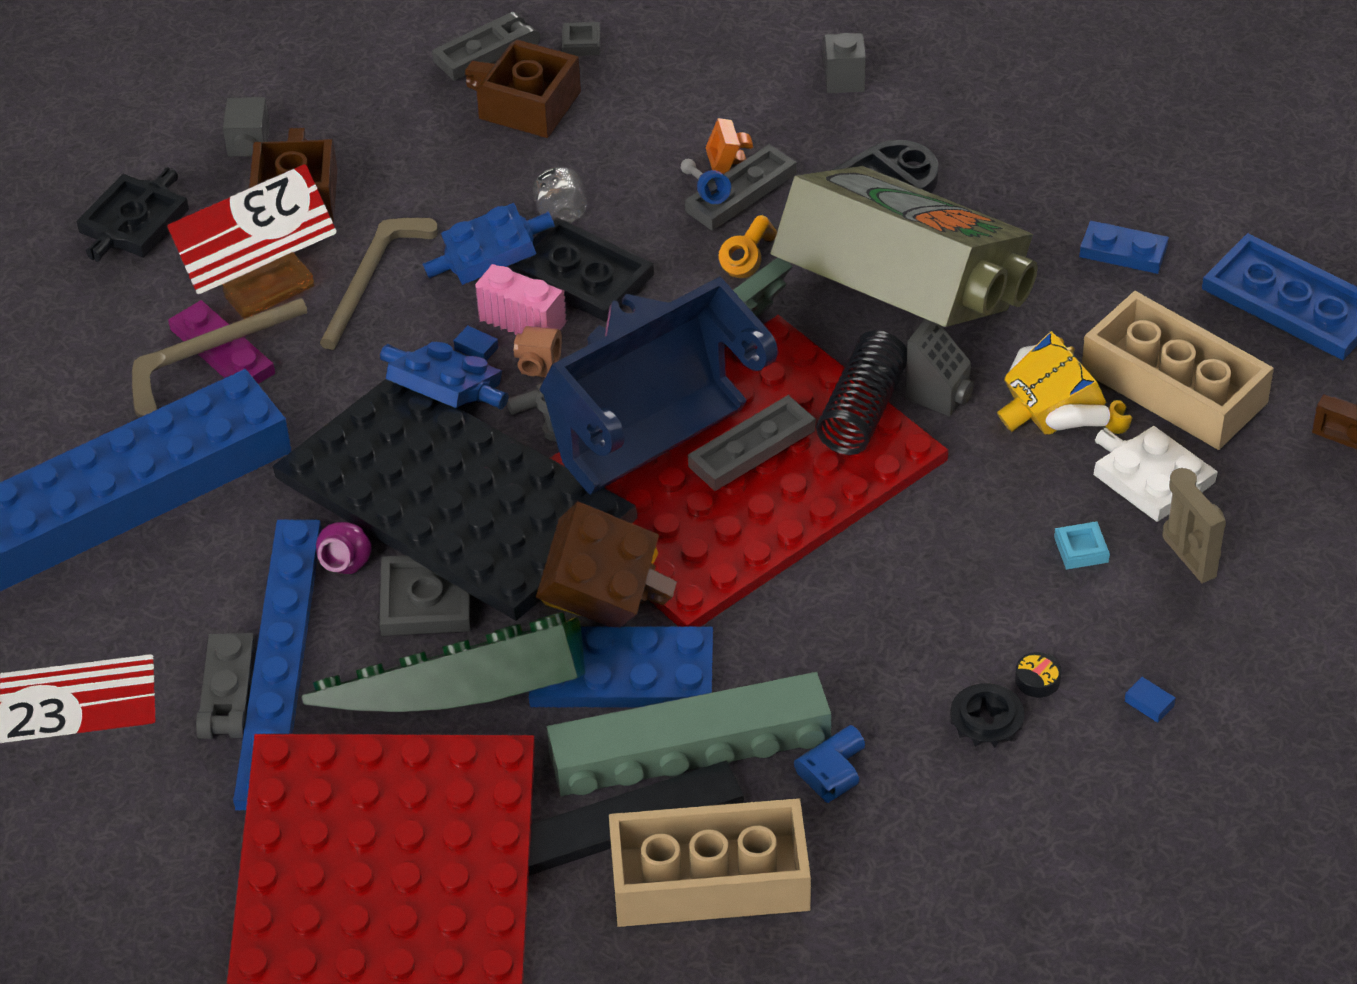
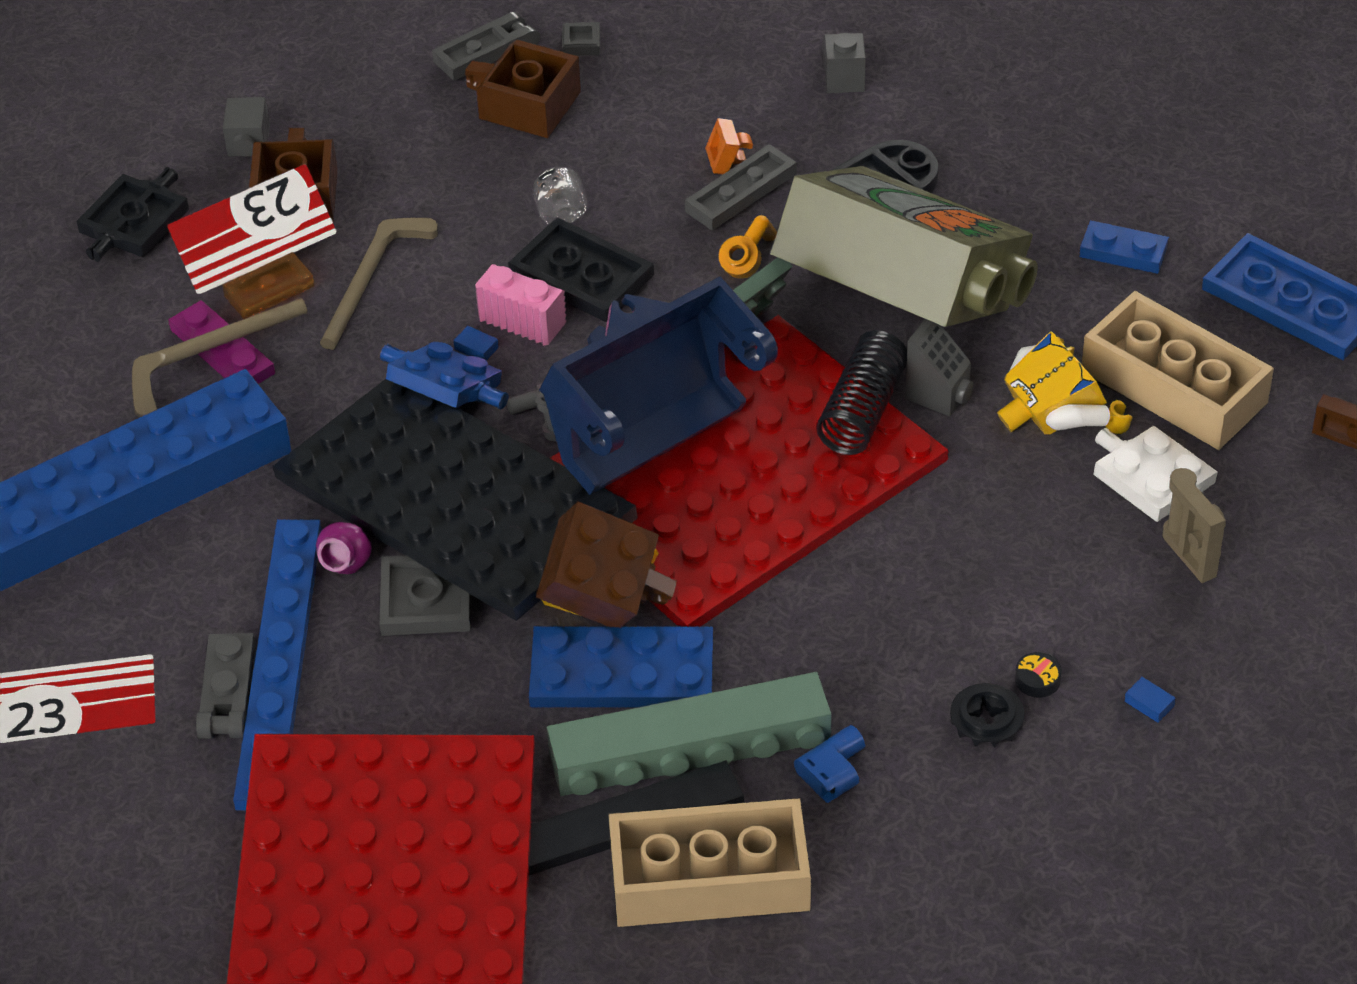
(465, 674): dark green wedge -> none
(494, 238): blue plate -> none
(537, 350): nougat plate -> none
(708, 182): blue hinge -> none
(751, 442): dark grey plate -> none
(1081, 545): medium azure tile -> none

